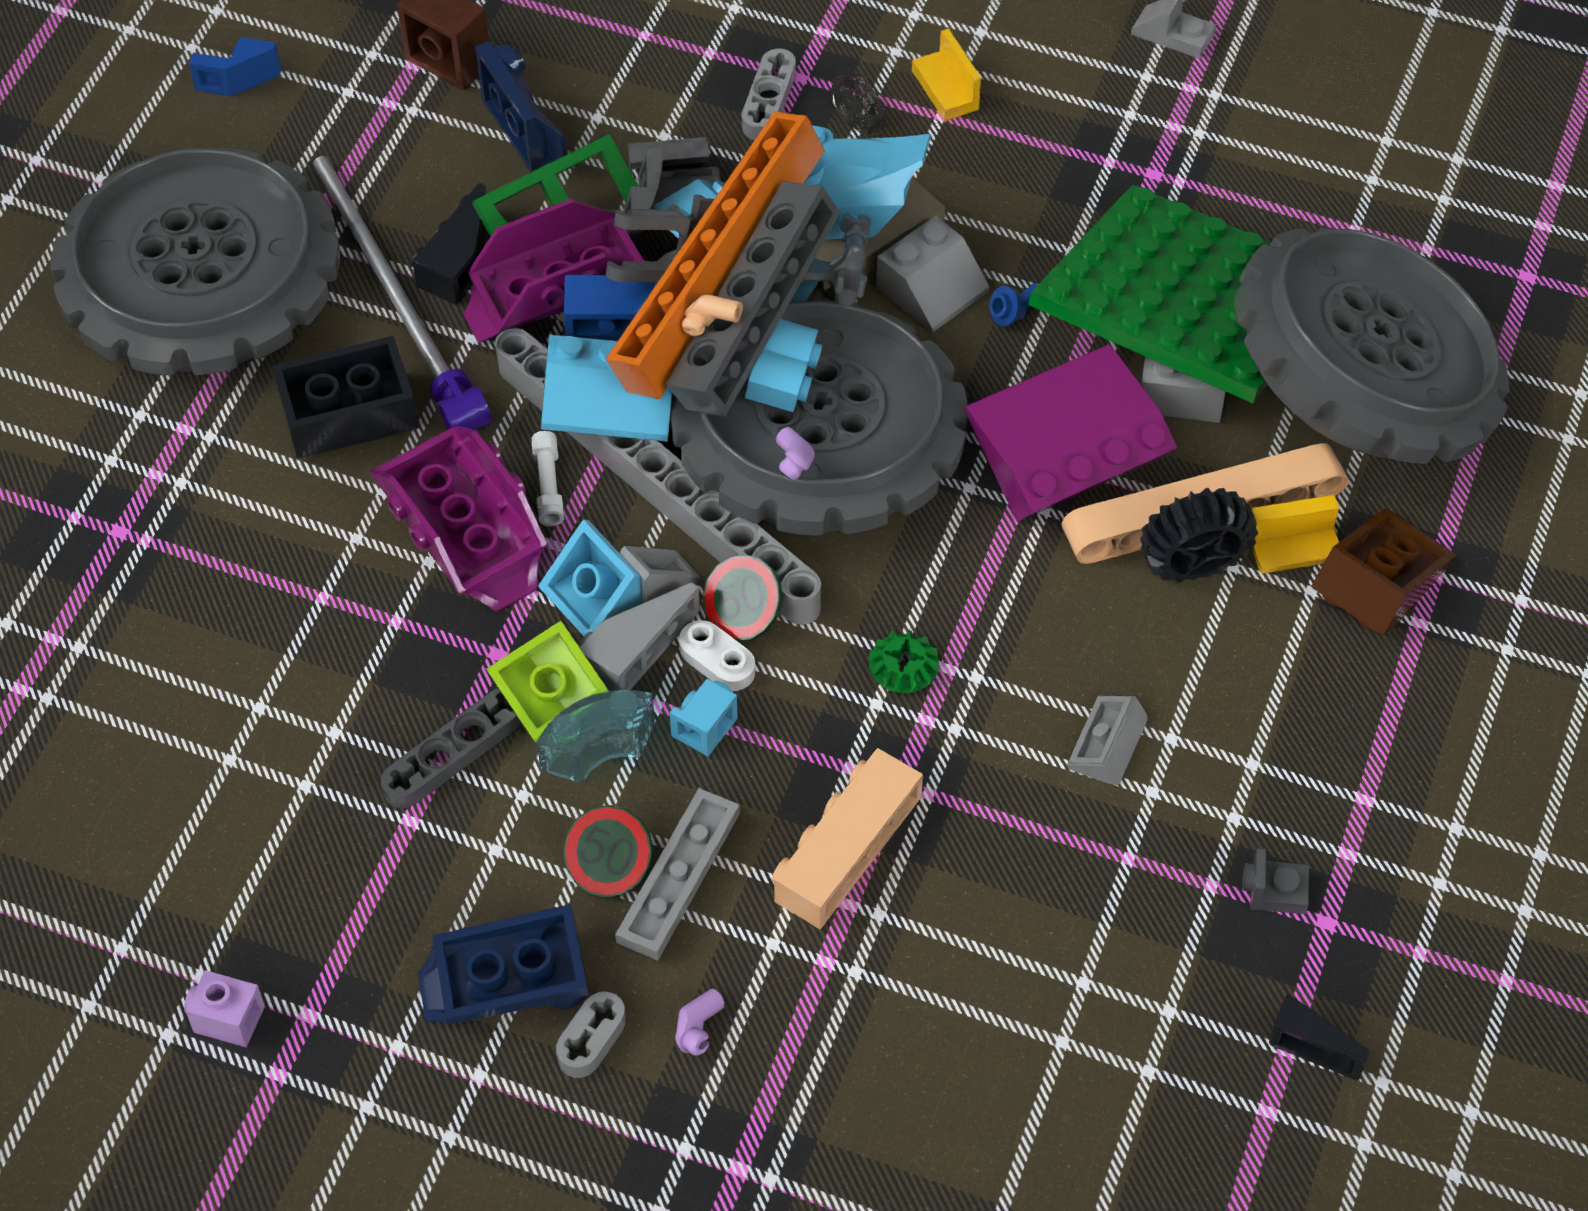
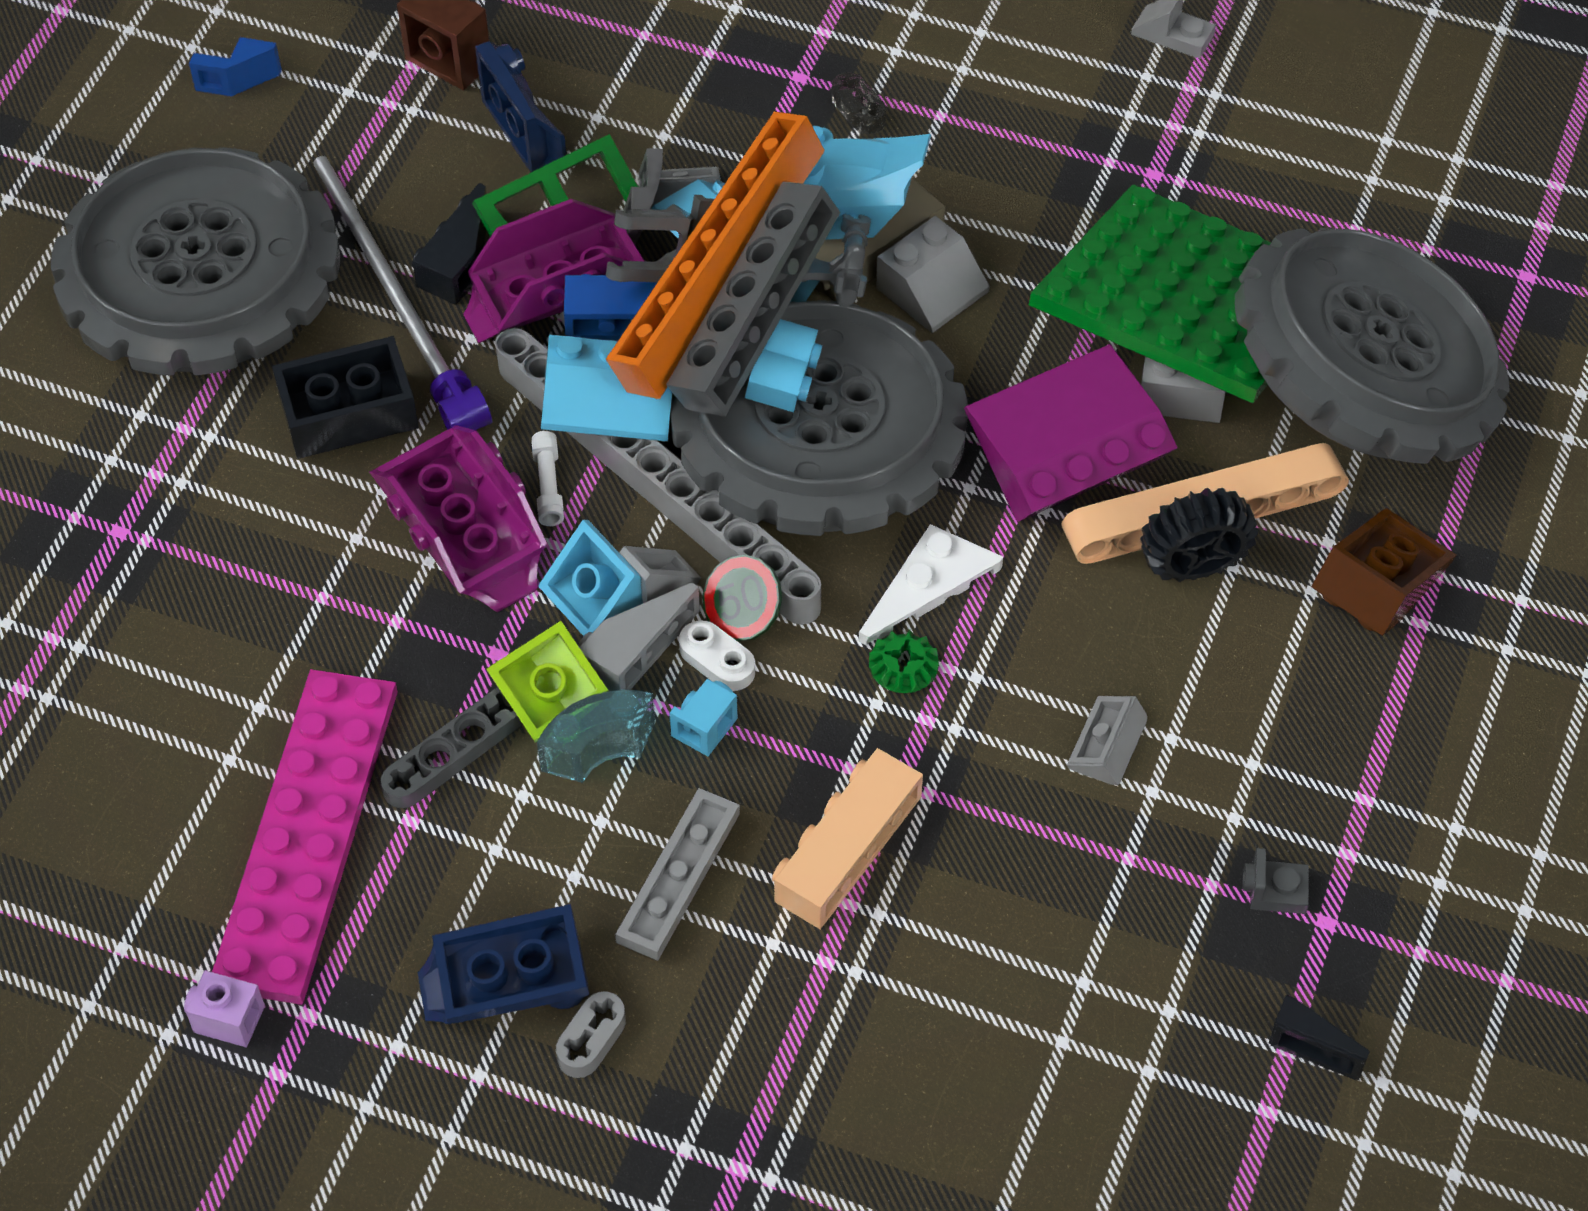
(306, 834): none -> dark pink plate
(608, 851): piece -> none
(674, 151): flat silver slope -> none
(691, 1019): lavender arm -> none
(706, 310): light nougat arm -> none
(764, 81): light grey beam -> none
(797, 451): lavender arm -> none
(933, 572): none -> white wing
(949, 78): yellow panel -> none
(1008, 306): blue plate -> none
(1295, 533): yellow panel -> none

